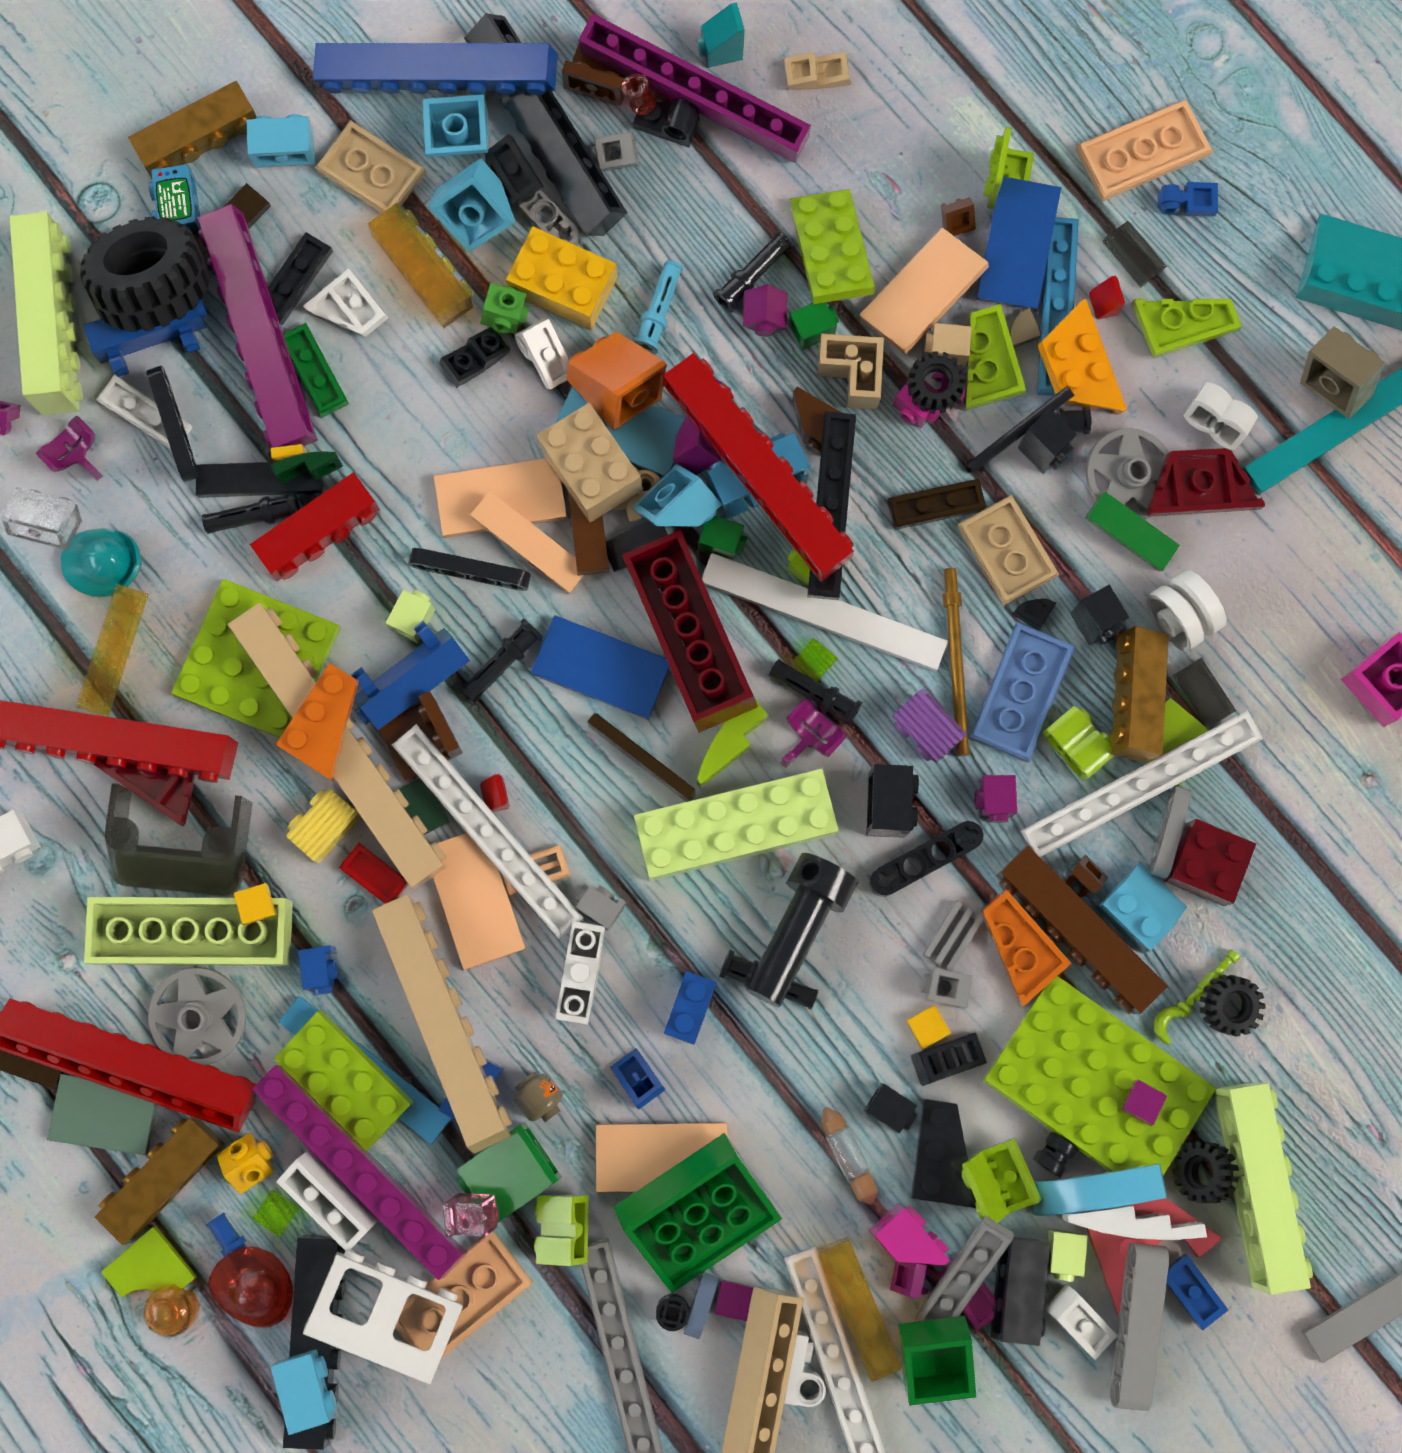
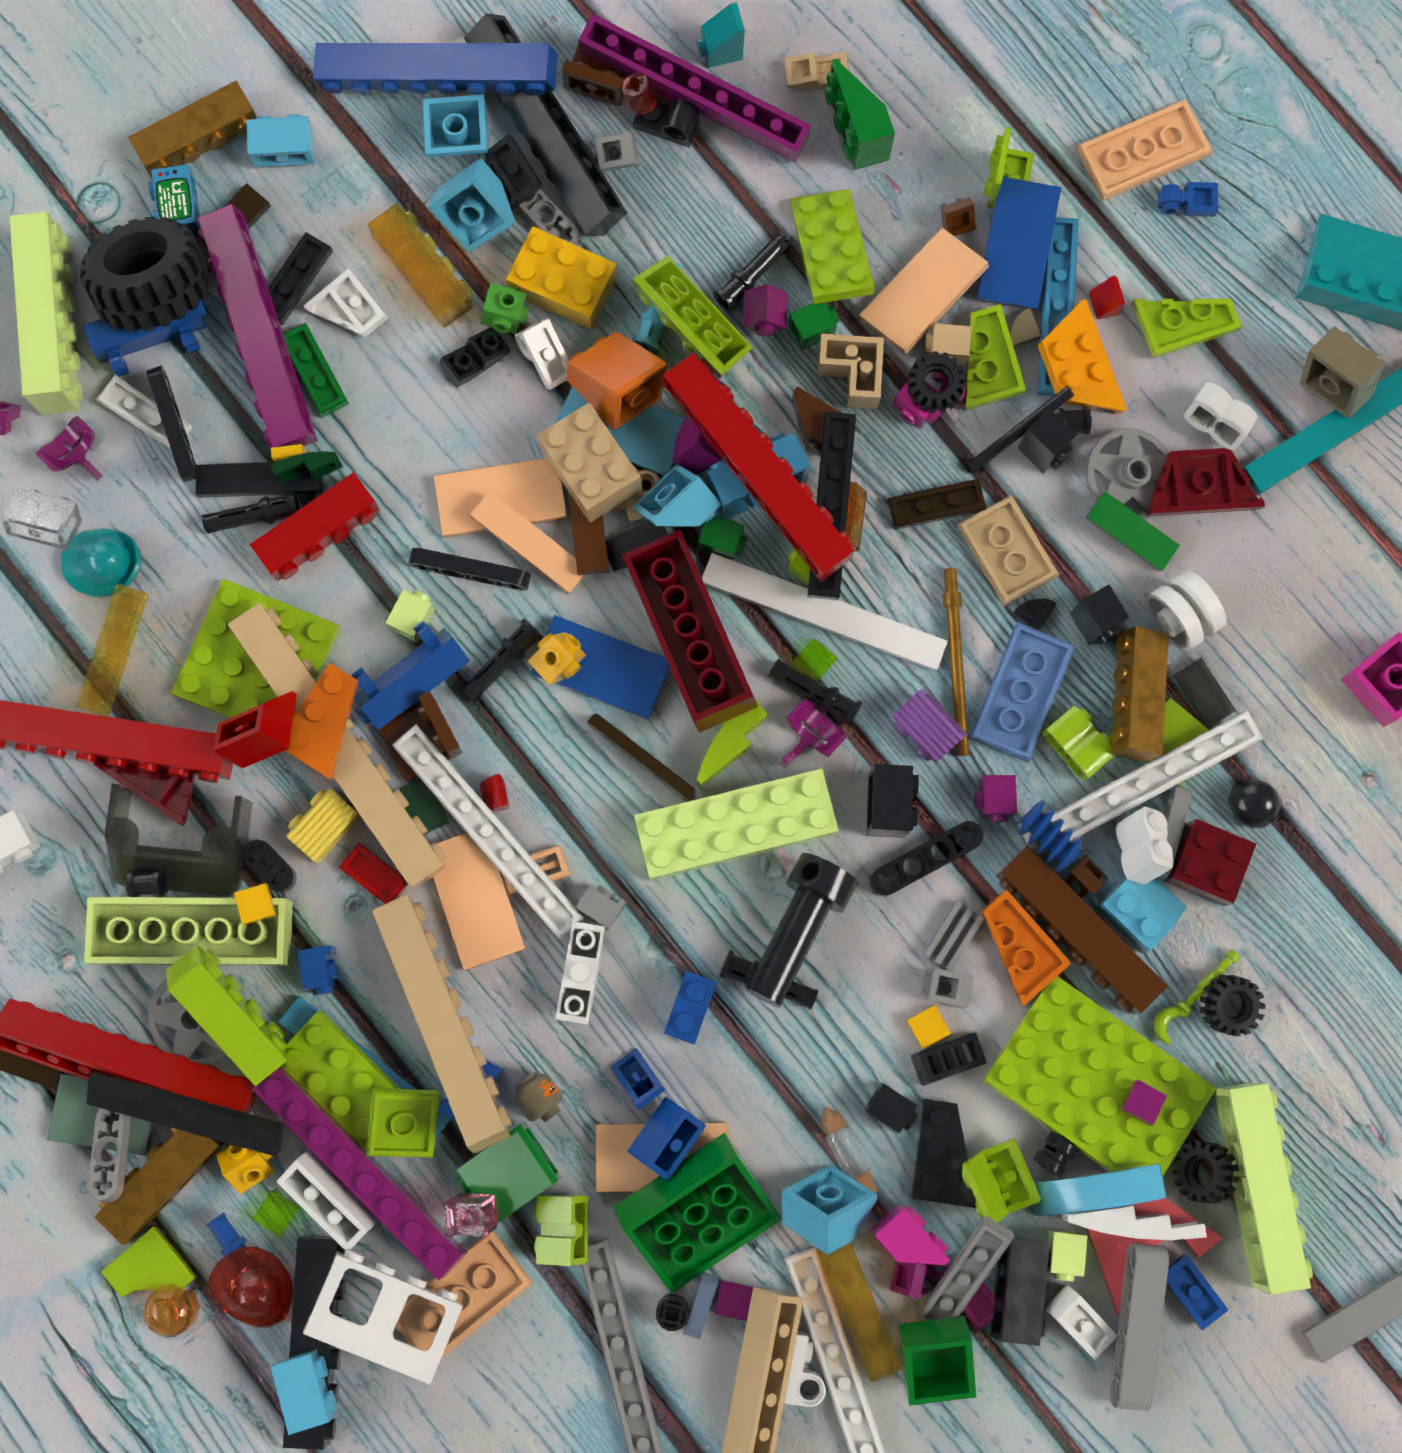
(100, 1141): none -> light grey beam
(147, 882): none -> black bush
(184, 1113): none -> black tile
(226, 1014): none -> lime brick
(257, 732): none -> red slope
(275, 860): none -> black beam
(370, 168): tan tile -> none
(402, 1123): none -> lime tile
(557, 657): none -> yellow brick
(666, 1138): none -> blue brick
(691, 315): none -> lime slope
(827, 1208): none -> medium azure slope
(855, 514): none -> clear orange tile
(859, 118): none -> green slope
(1050, 836): none -> blue piece
(1134, 254): clear smoke tile -> none
(1144, 845): none -> white brick
(1254, 803): none -> black hair

